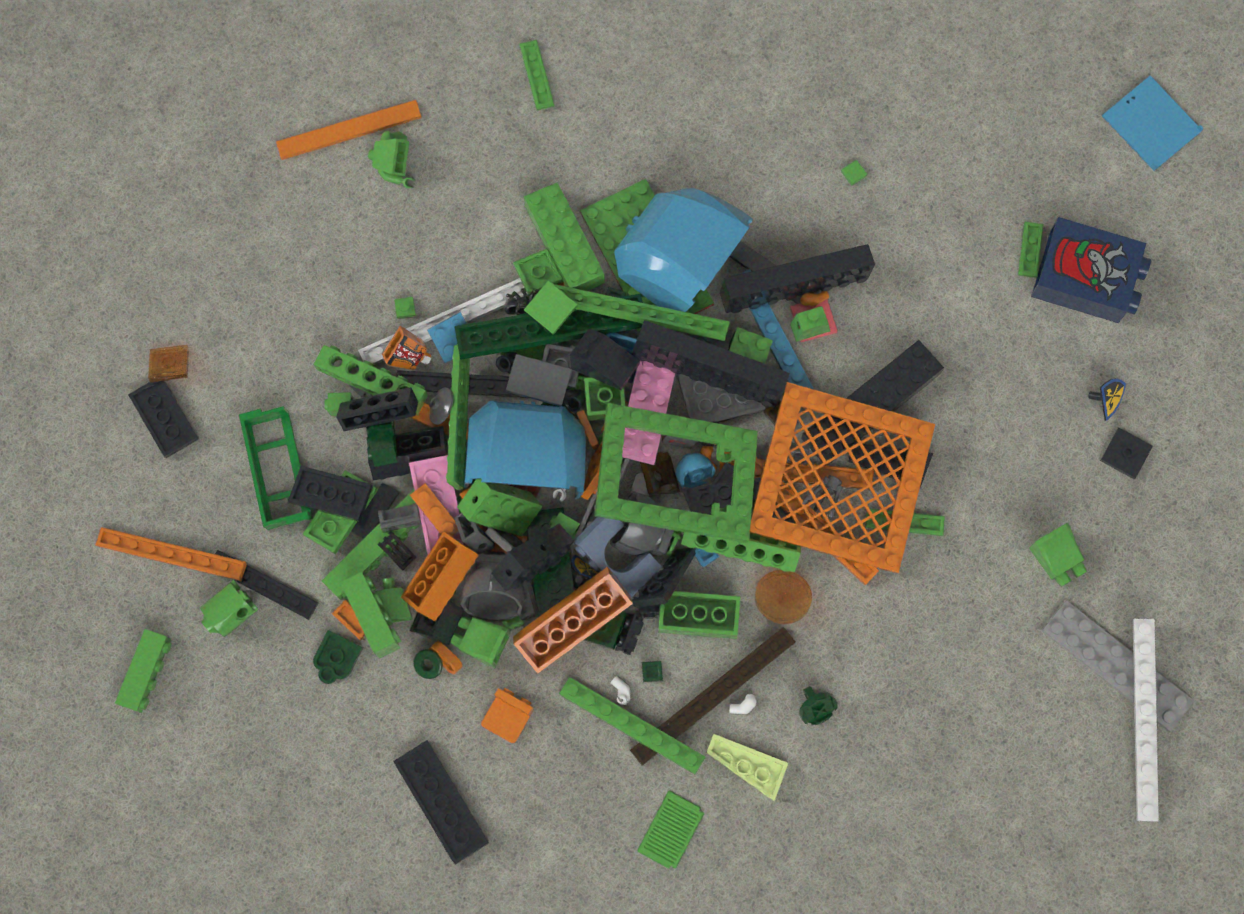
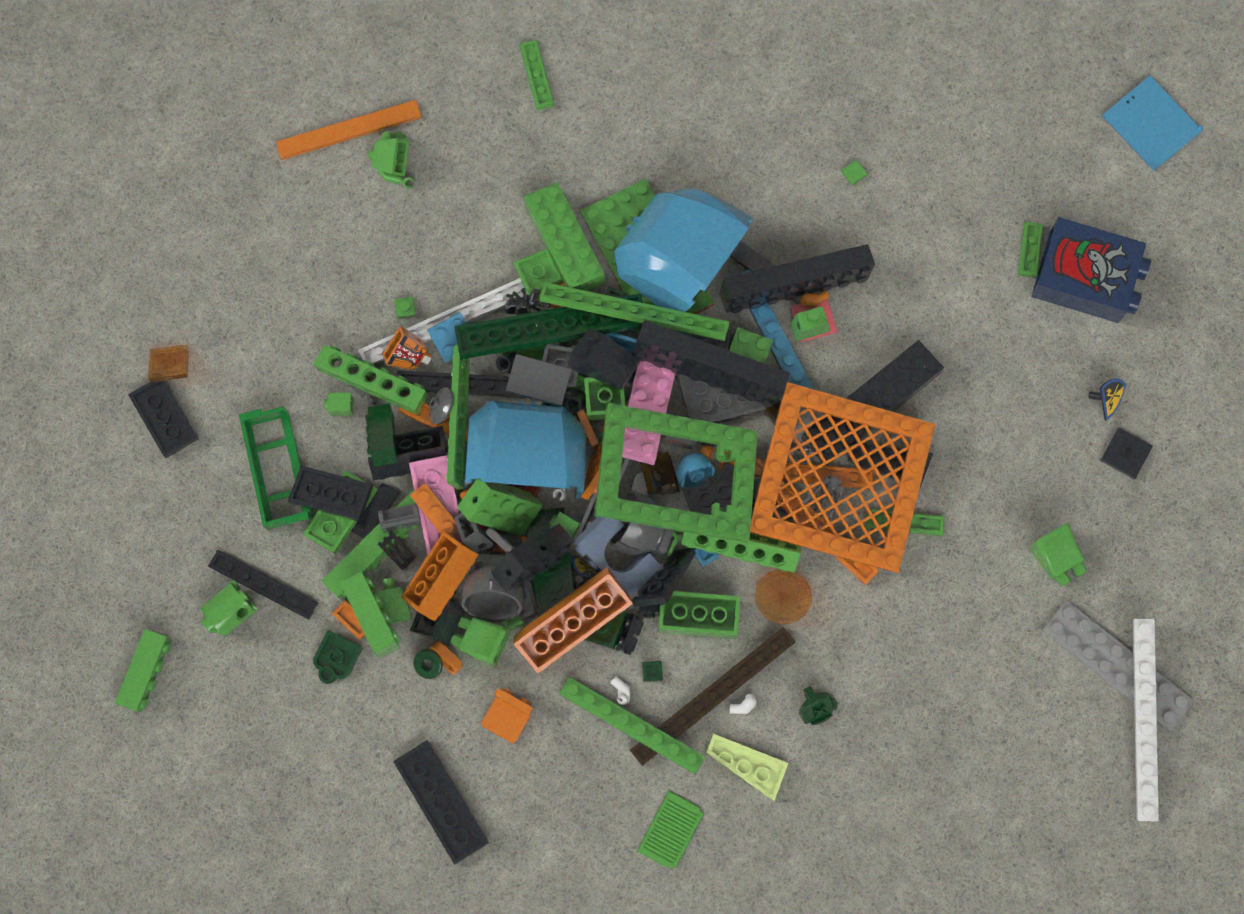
(171, 554): orange tile -> none
(377, 409): black brick -> none
(550, 307): bright green tile -> none

